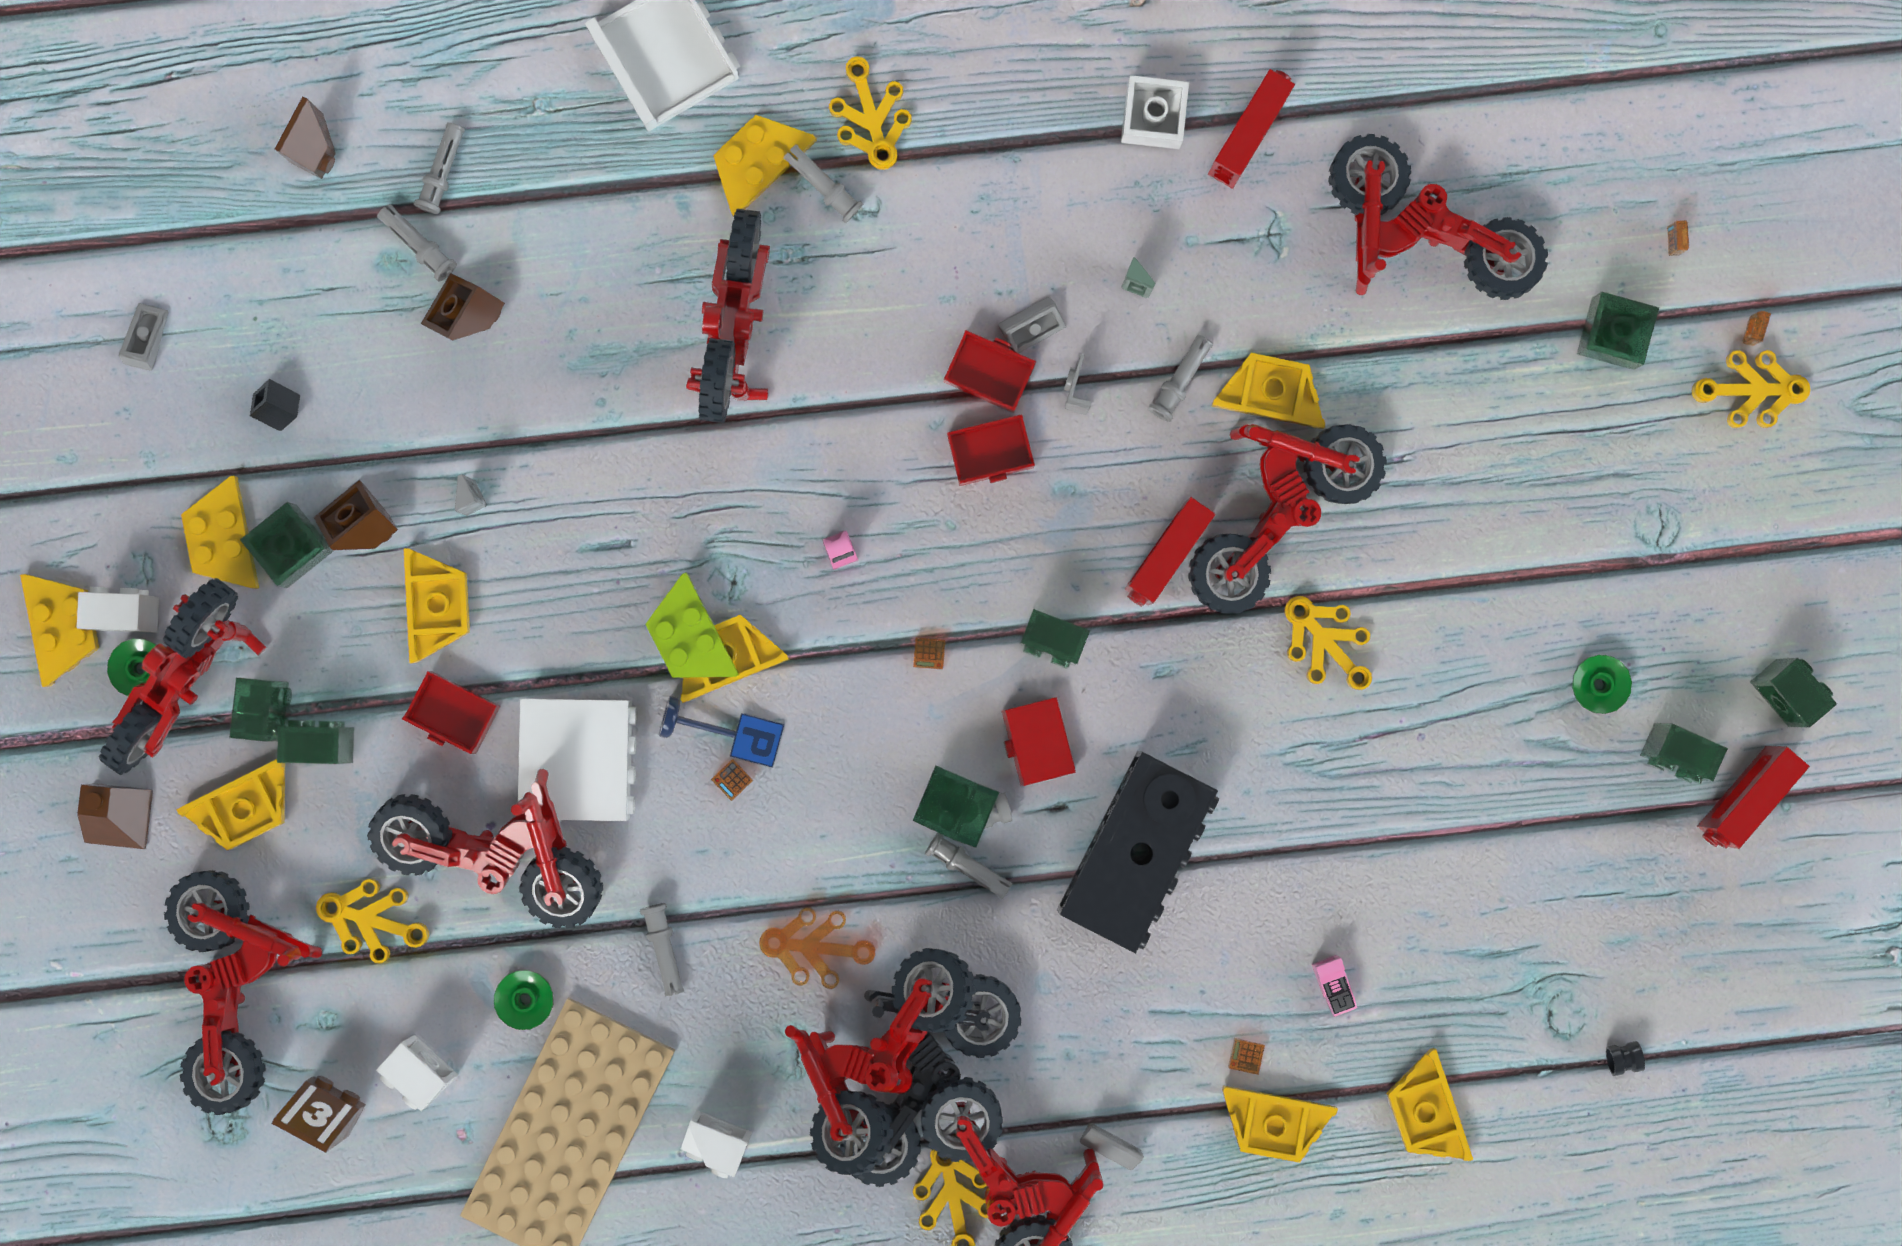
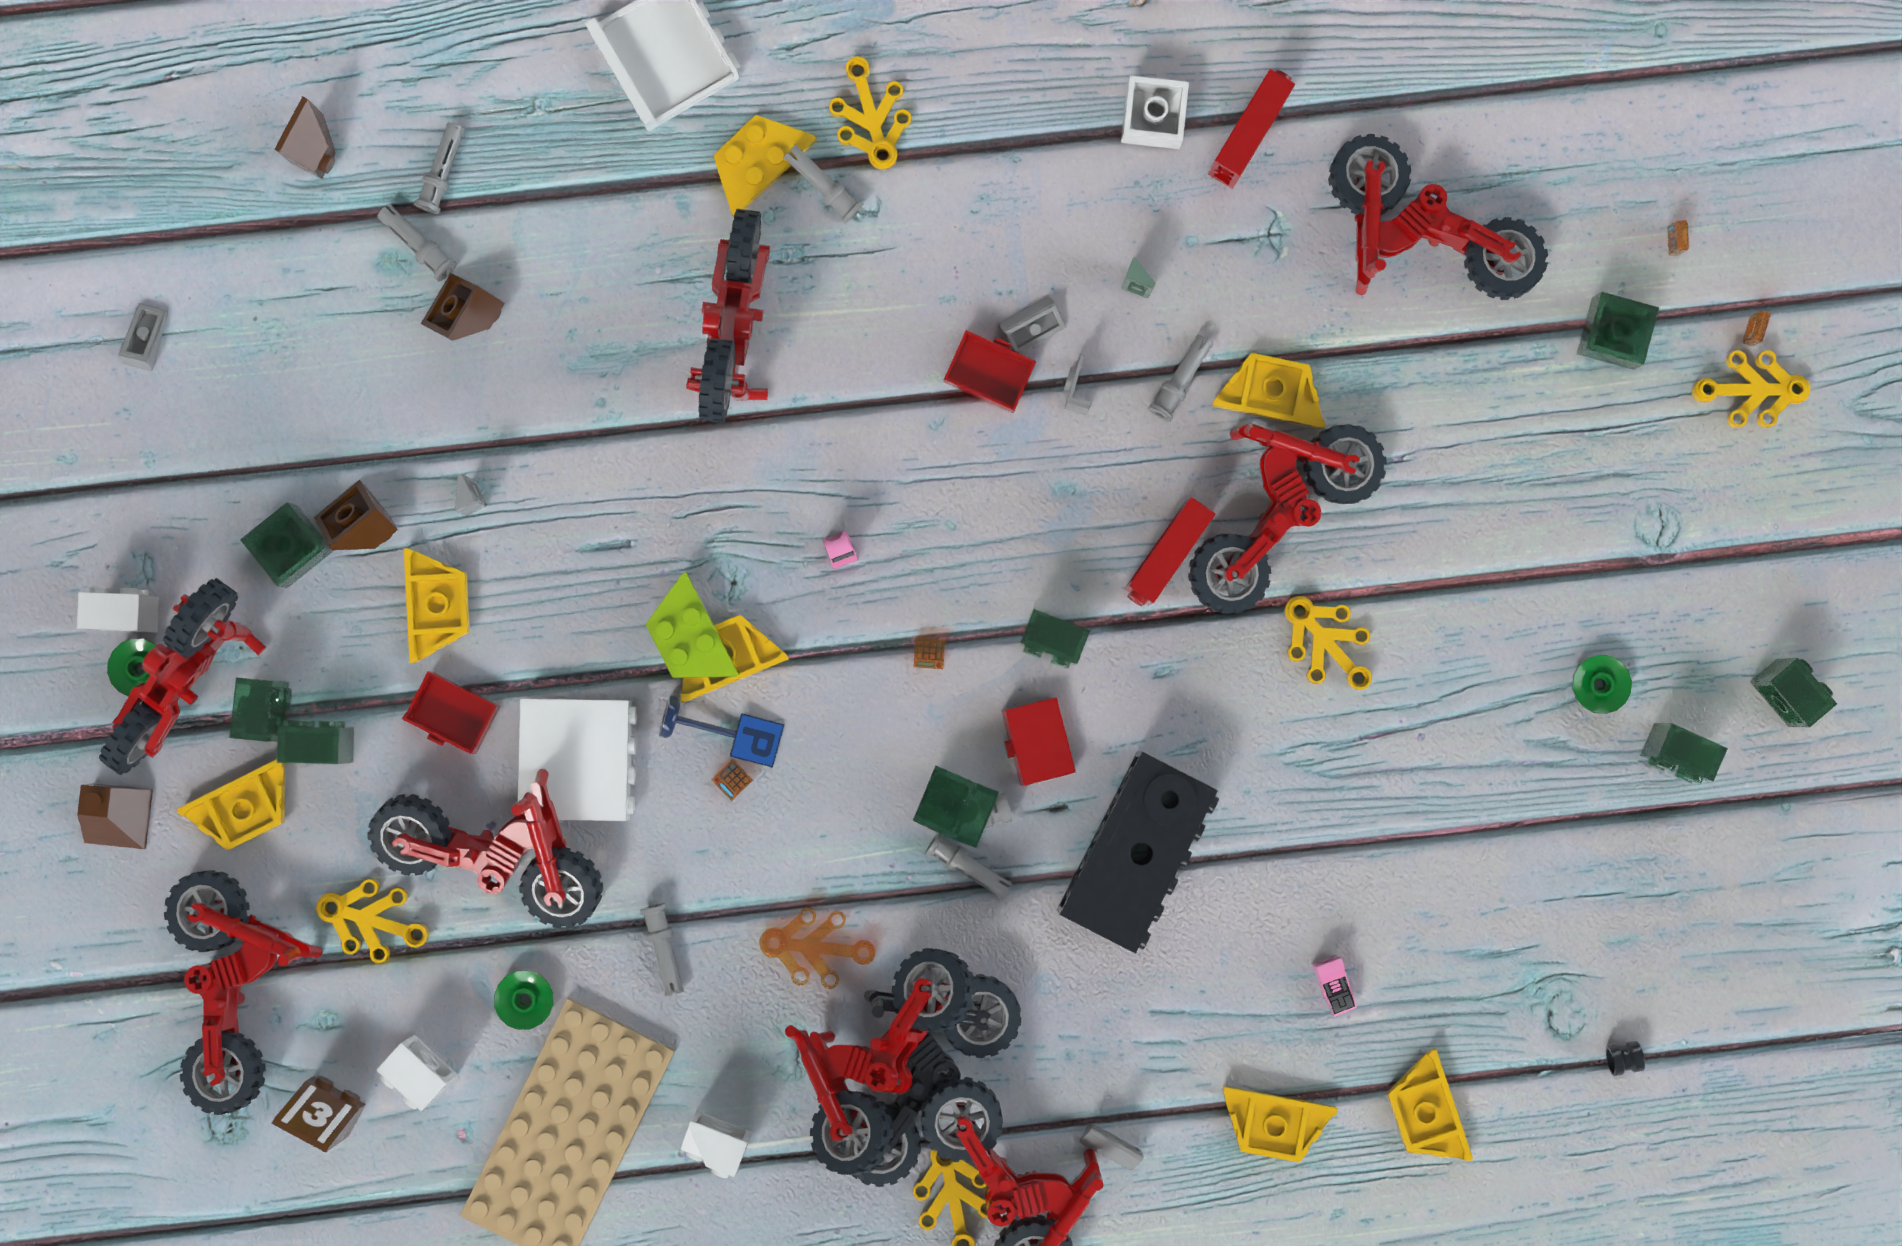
(54, 627): yellow wing -> none
(214, 535): yellow wing -> none
(275, 405): black panel -> none
(990, 450): red container -> none
(1246, 1056): clear orange tile -> none
(1752, 797): red piece -> none

